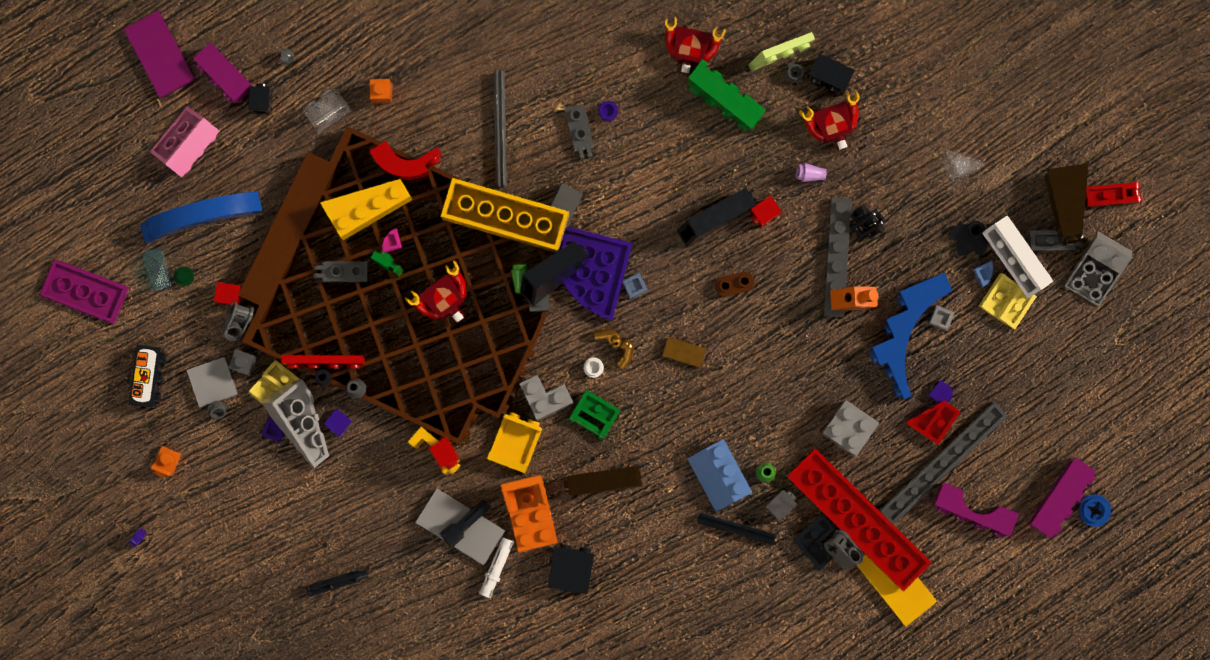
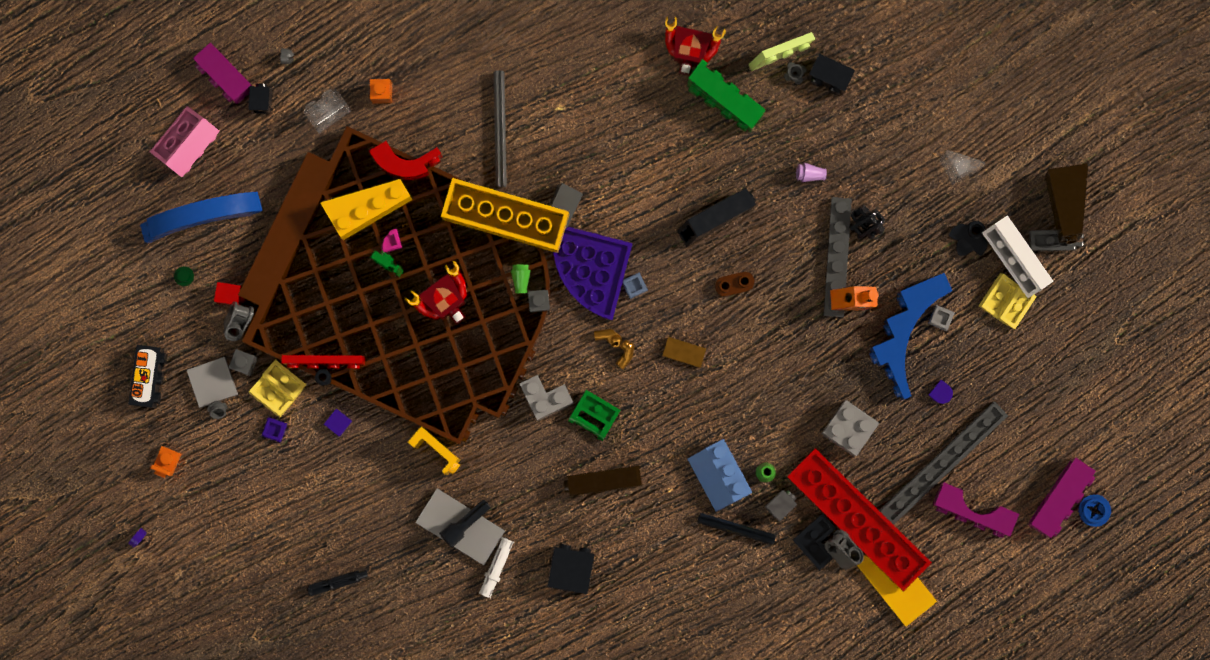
(84, 291): magenta tile -> none
(156, 269): clear light blue slope -> none
(159, 54): magenta tile -> none
(296, 416): light grey wedge -> none
(342, 271): dark grey hinge -> none
(361, 388): dark grey cone -> none
(445, 454): red brick -> none
(515, 442): yellow panel -> none
(529, 513): orange bracket -> none
(552, 272): black slope -> none
(579, 129): dark grey hinge -> none
(593, 367): white plate -> none
(608, 111): dark purple tile -> none
(765, 212): red brick -> none
(833, 122): torso -> none
(935, 421): red wing -> none
(984, 273): medium blue tile -> none
(1098, 268): light grey slope -> none
(1112, 194): red plate -> none

